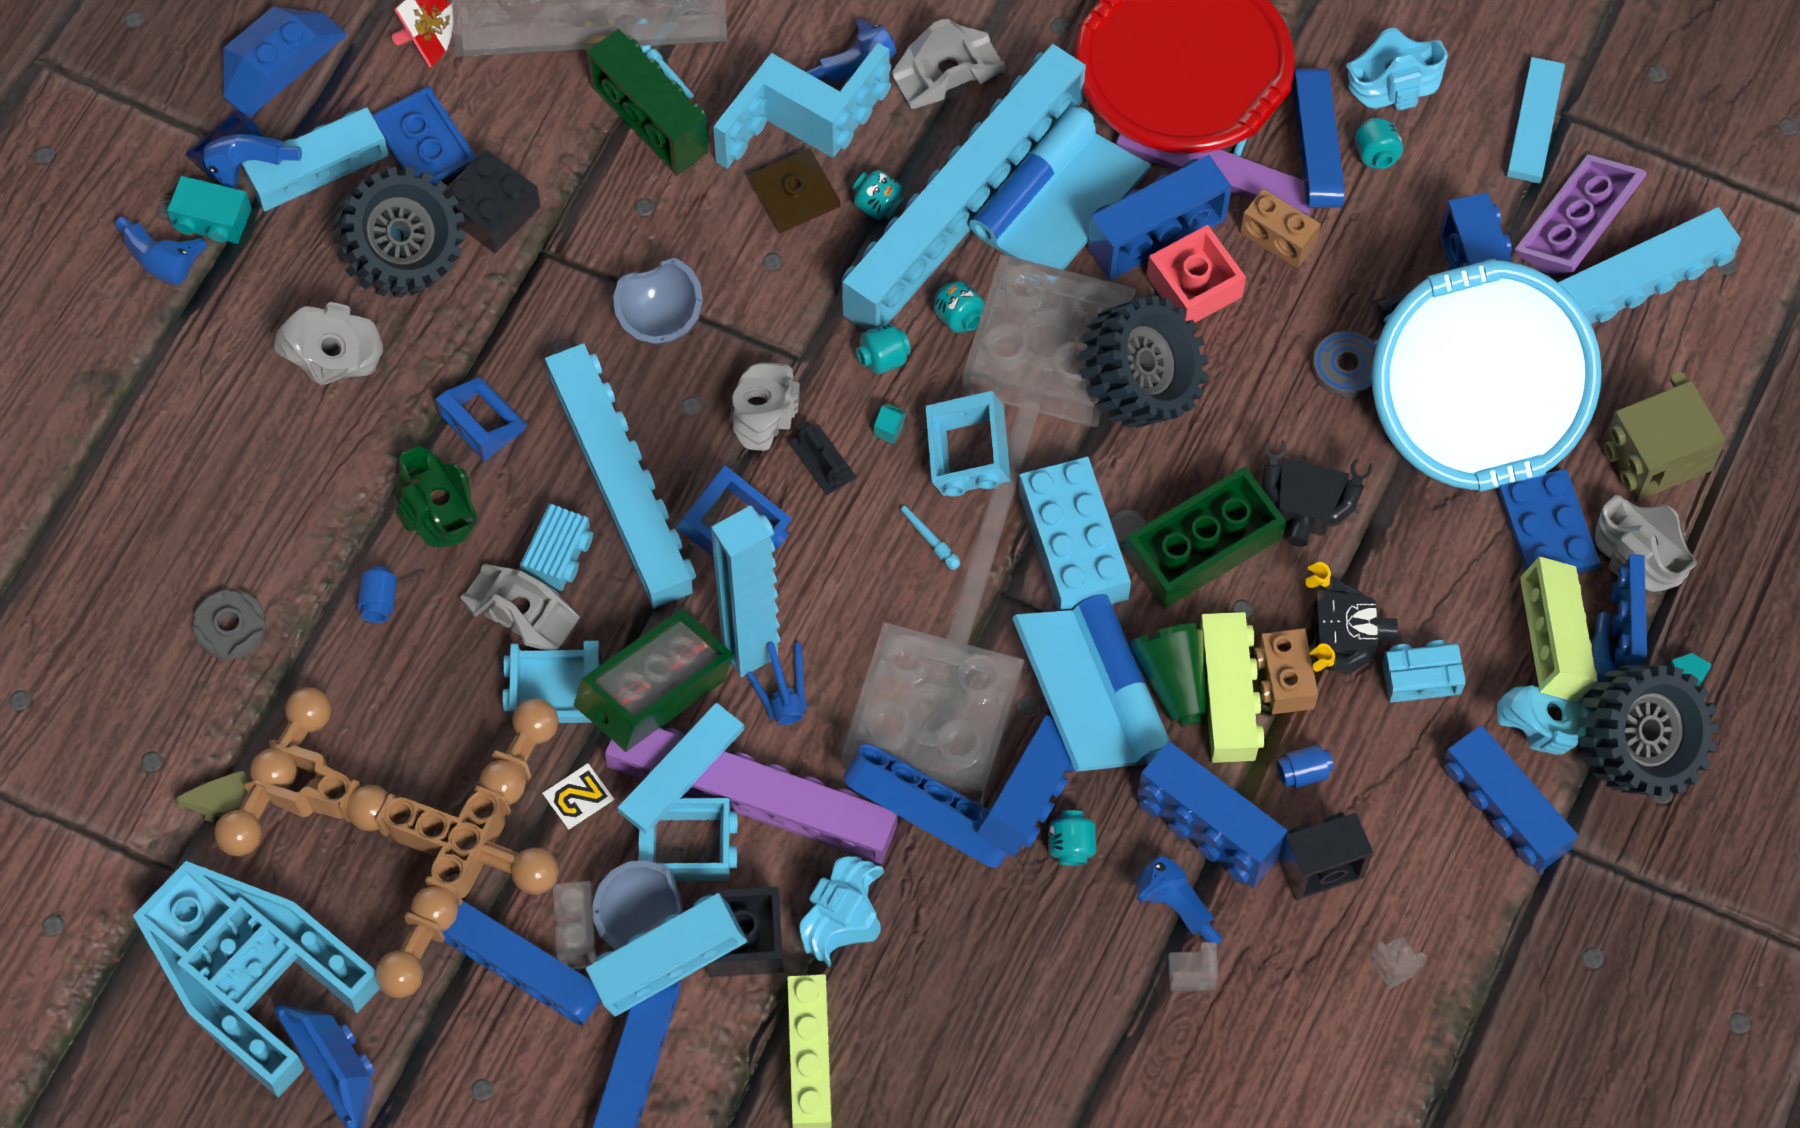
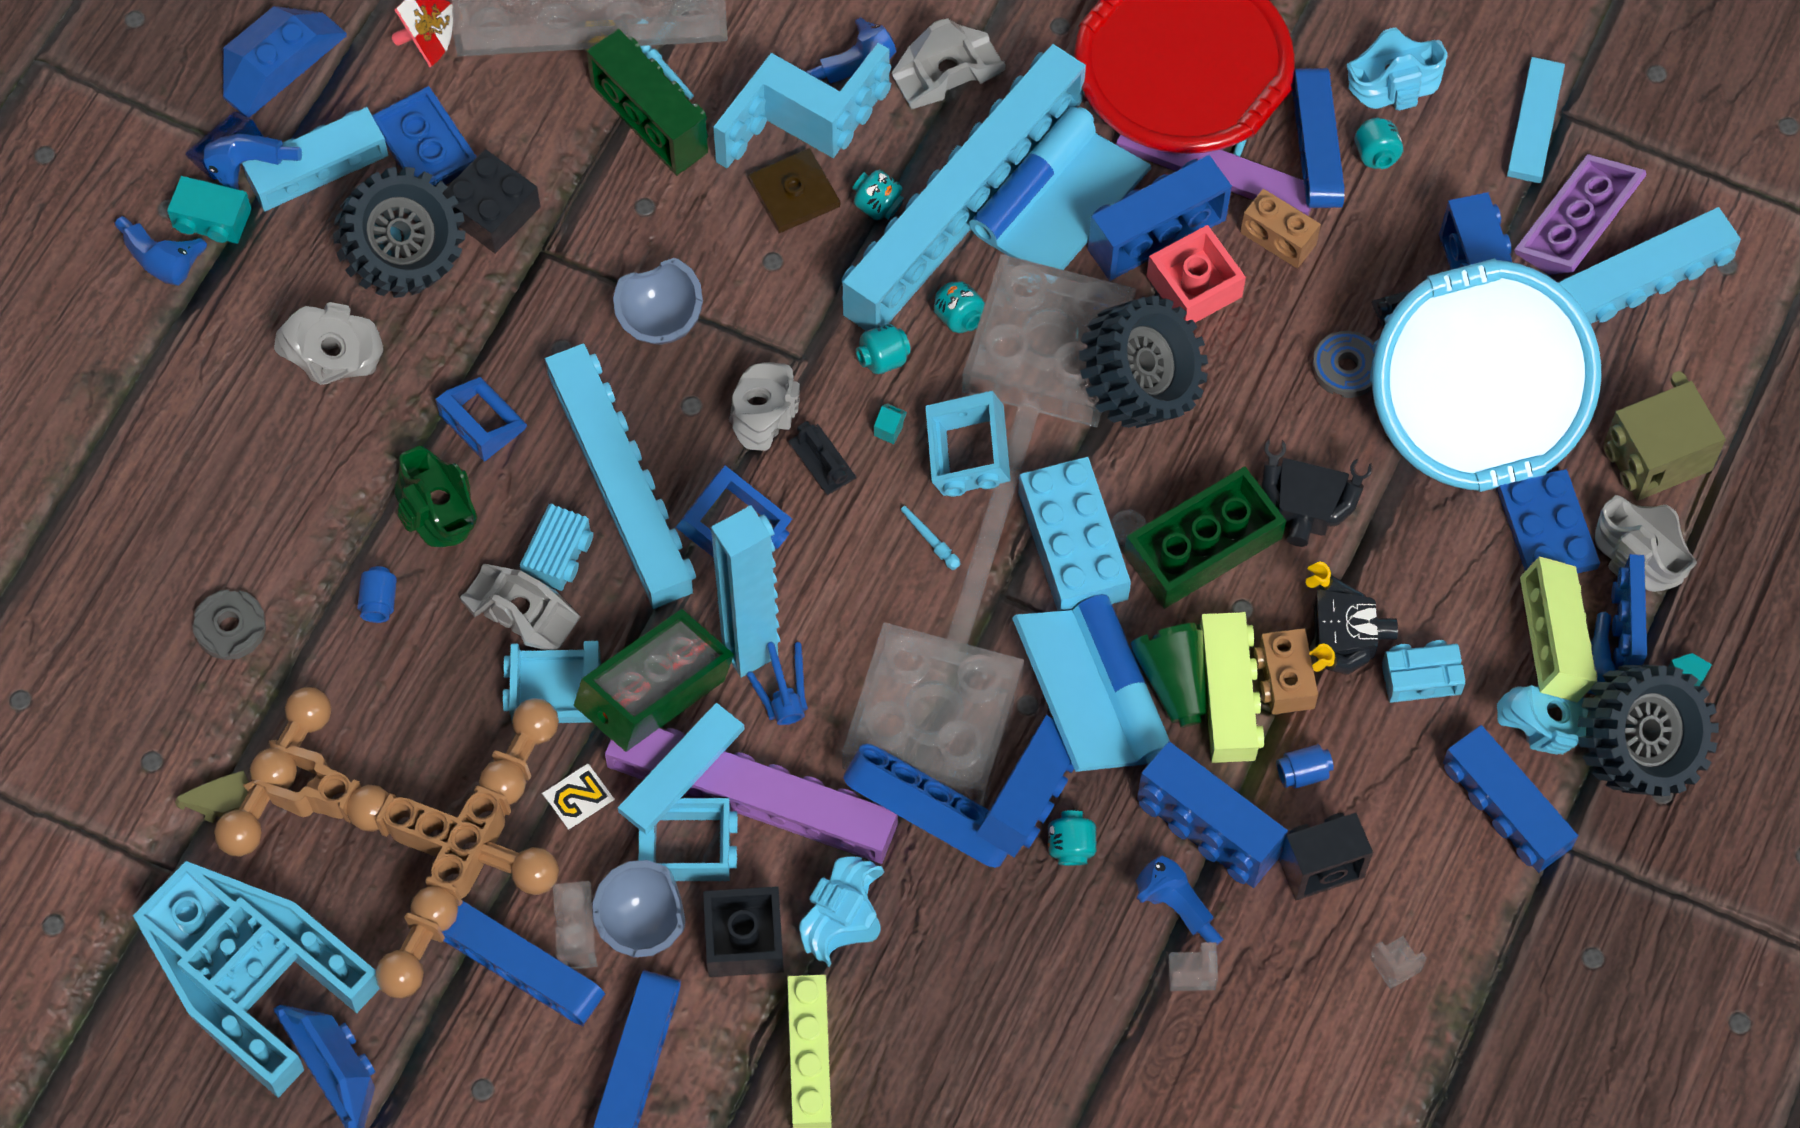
(666, 954): medium azure brick -> none

